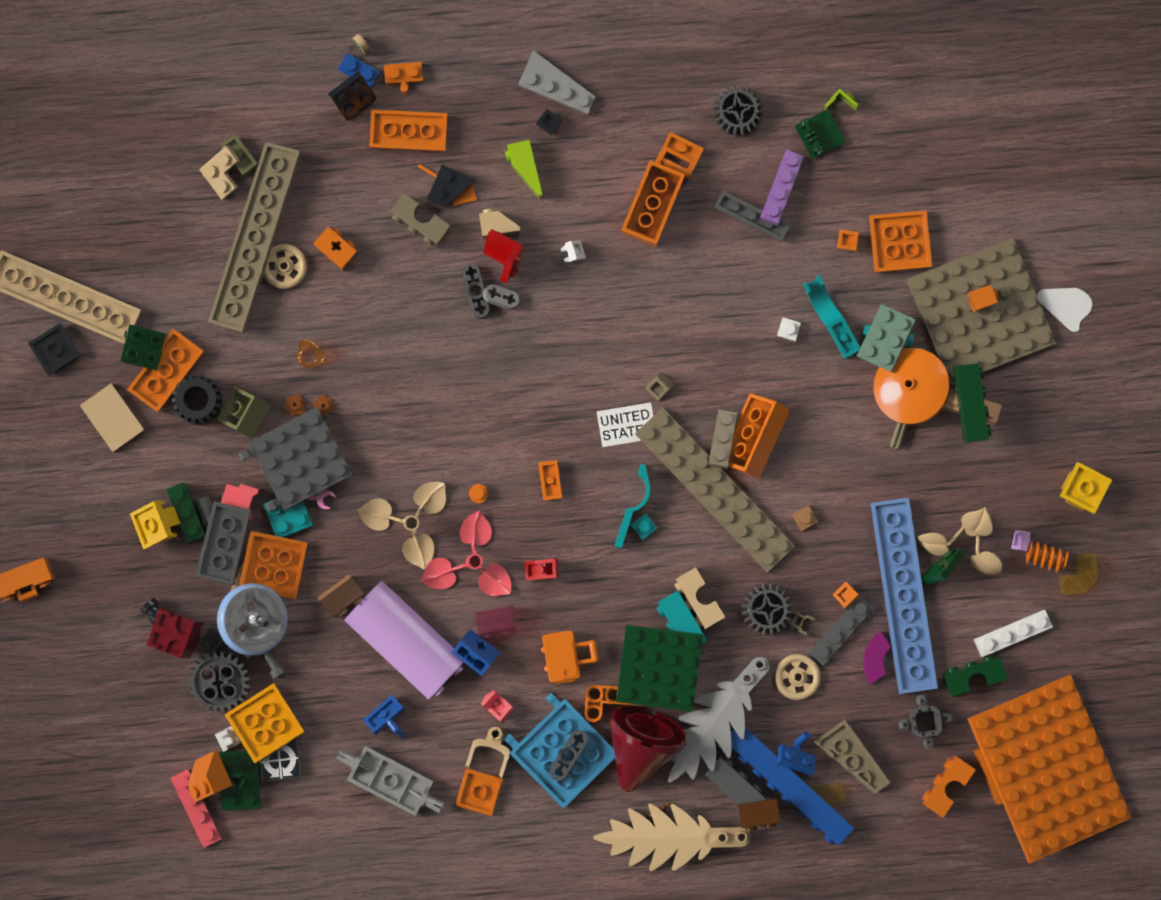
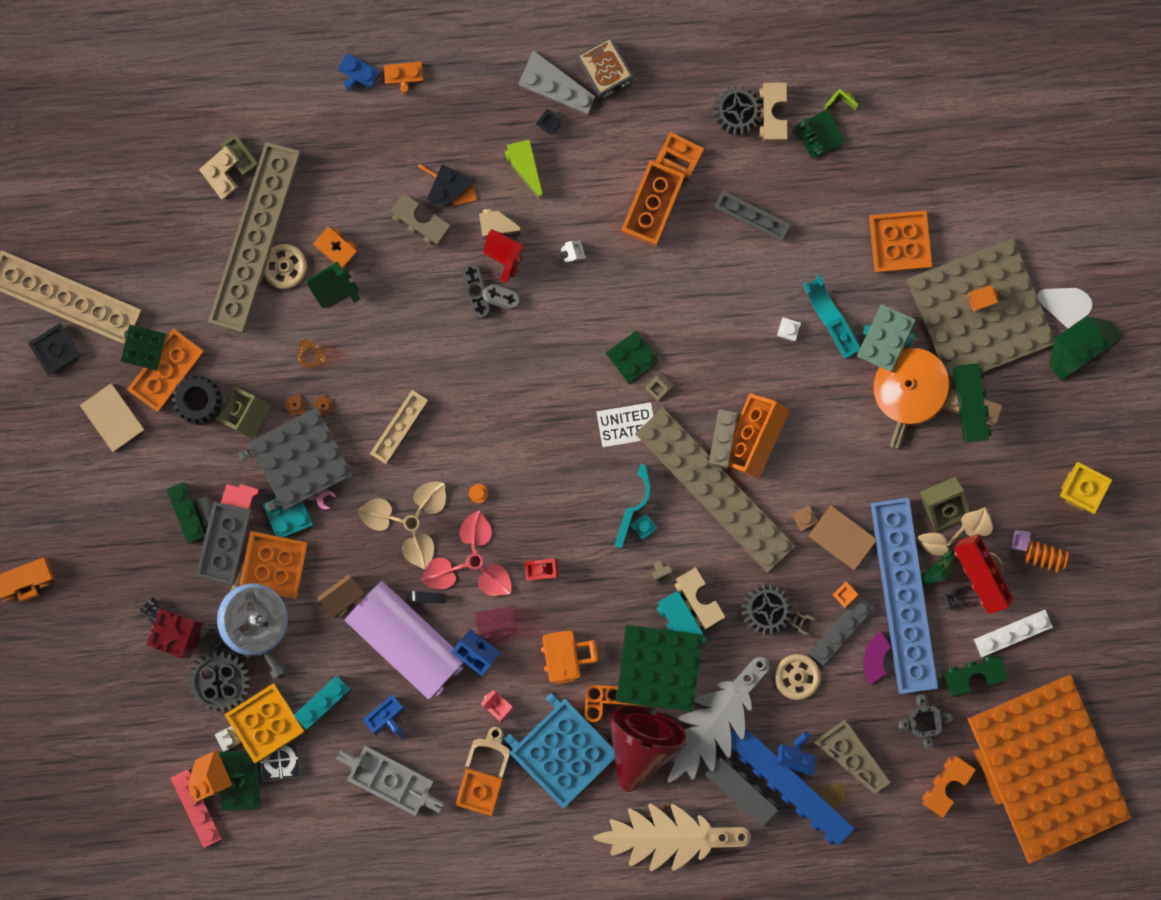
(154, 523): yellow panel -> none
(322, 702): none -> teal brick
(332, 285): none -> dark green bracket
(352, 95): black plate -> none
(361, 43): tan tile -> none
(399, 427): none -> tan plate
(408, 130): orange plate -> none
(427, 597): none -> black beam
(550, 480): orange plate -> none
(565, 770): dark grey beam -> none
(605, 68): none -> brick
(632, 357): none -> dark green plate
(662, 573): none -> dark tan tile
(758, 813): reddish brown brick -> none
(773, 129): none -> tan arch
(781, 187): medium lavender plate -> none
(842, 537): none -> medium nougat tile
(847, 240): orange plate -> none
(945, 503): none -> olive slope
(955, 598): none -> black piece
(983, 574): none -> red brick
(1081, 344): none -> dark green wedge
(1084, 579): clear yellow plate -> none

